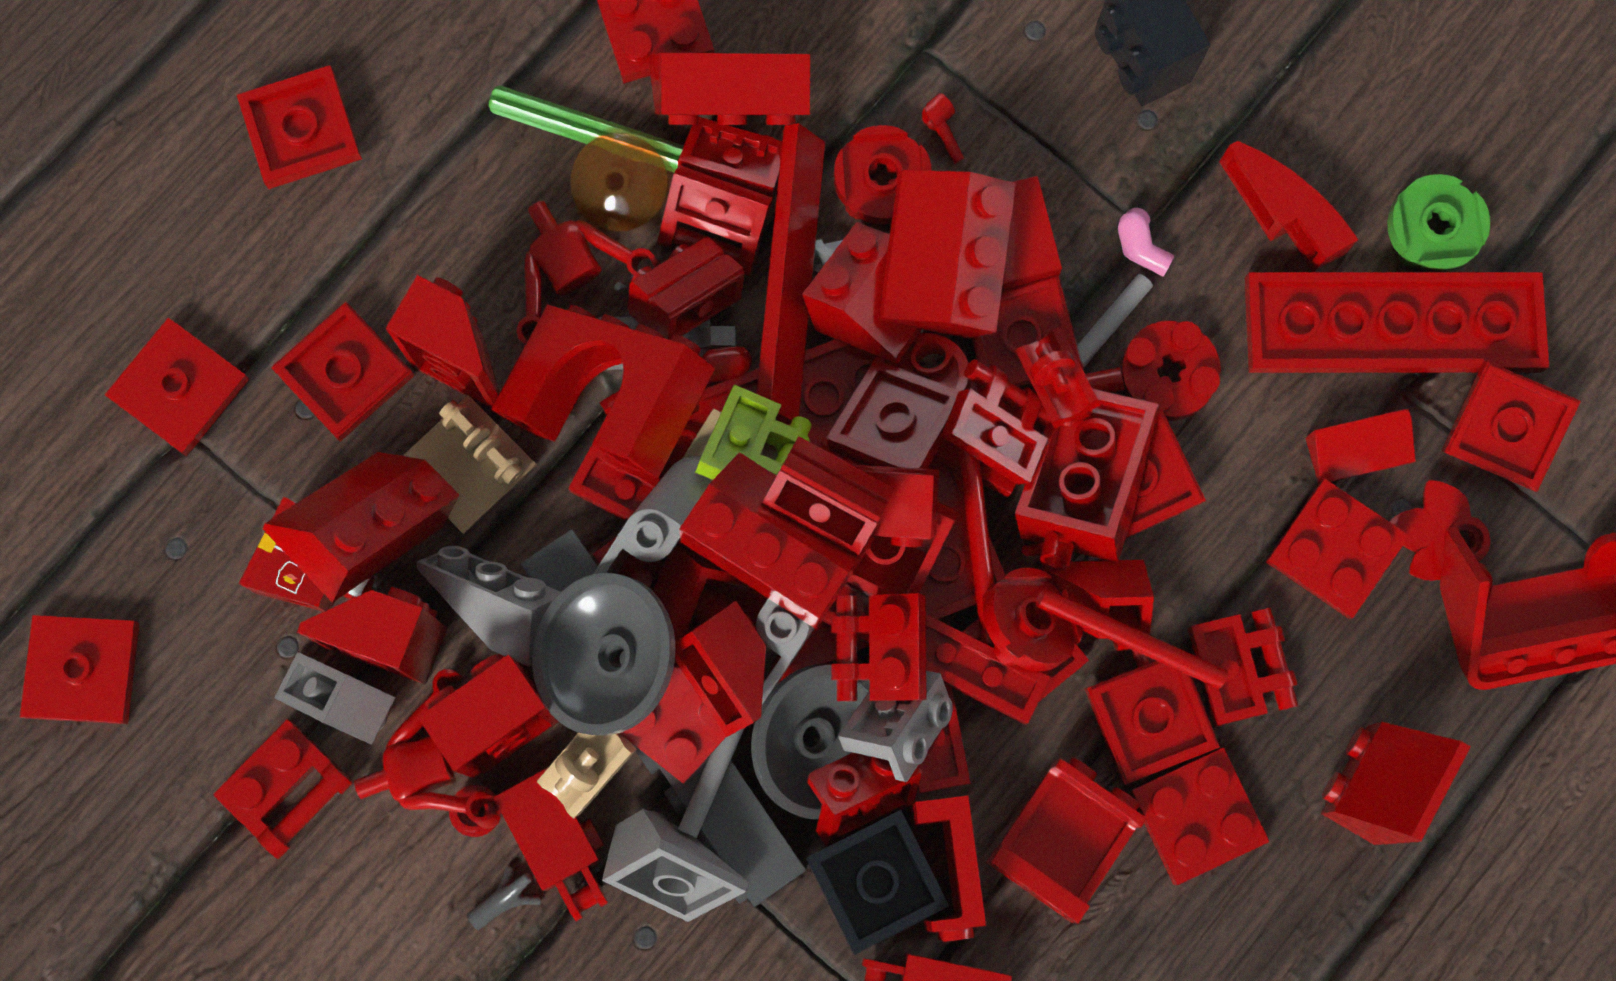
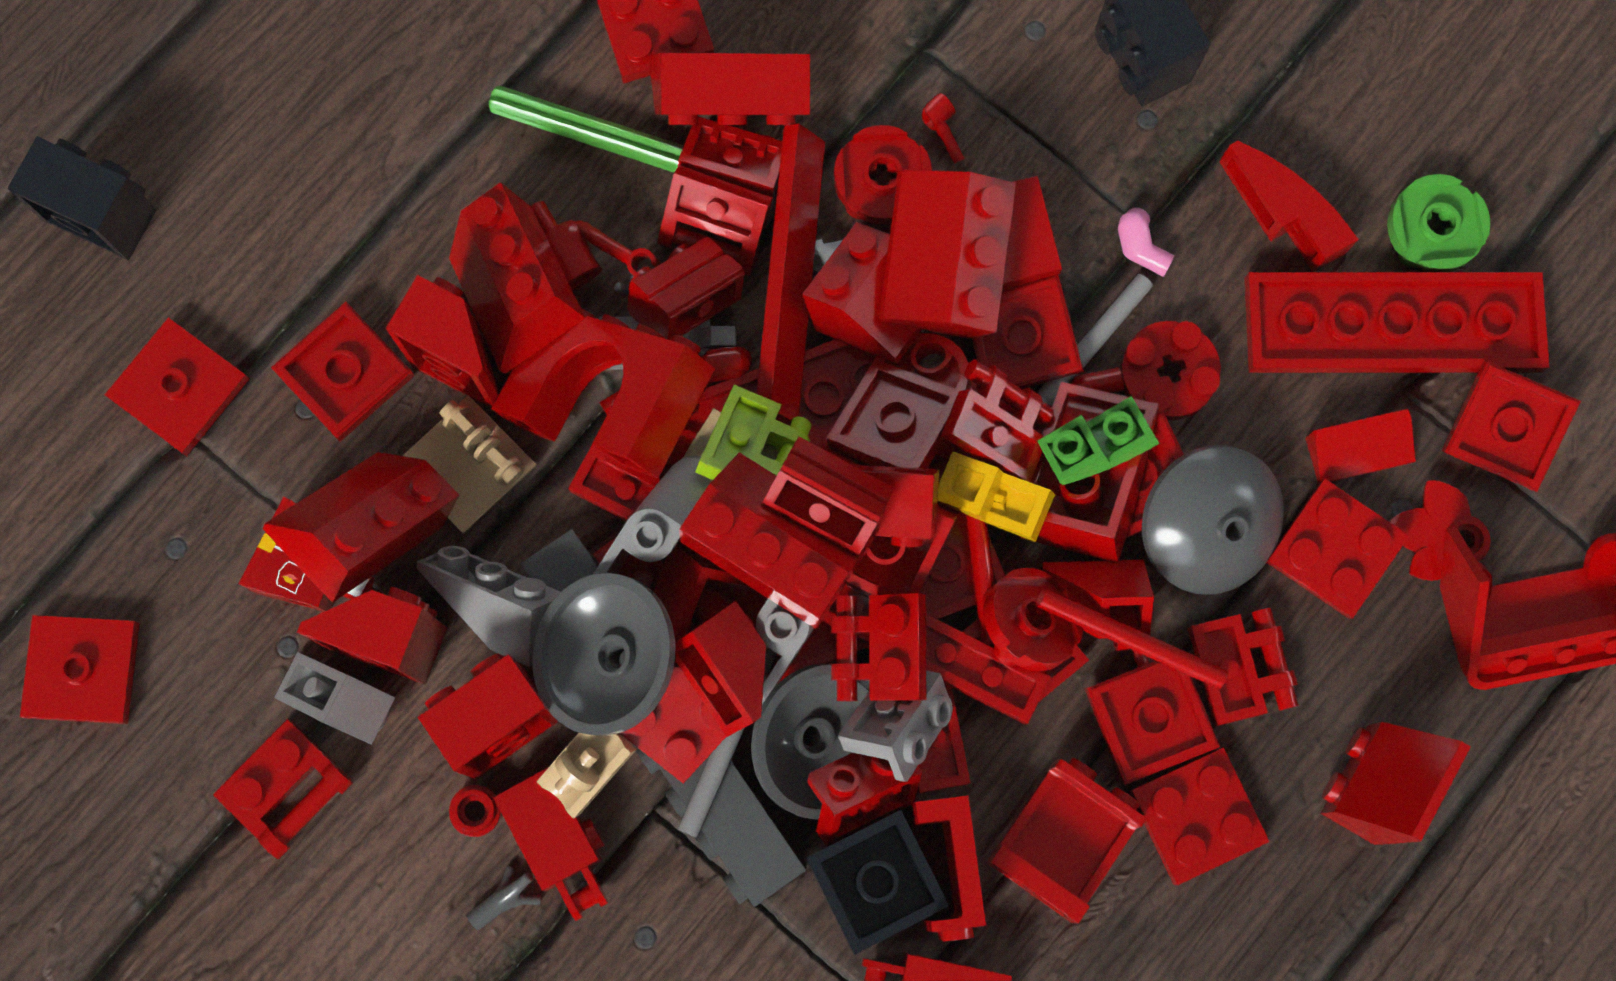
(83, 196): none -> black brick
(299, 127): red plate -> none
(419, 768): red piece -> none
(511, 277): none -> red slope
(643, 185): clear orange dish -> none
(668, 867): light grey slope -> none
(994, 496): none -> yellow slope
(1051, 552): red hand -> none
(1058, 379): red hips -> none
(1097, 445): none -> bright green slope
(1190, 515): none -> dark grey dish

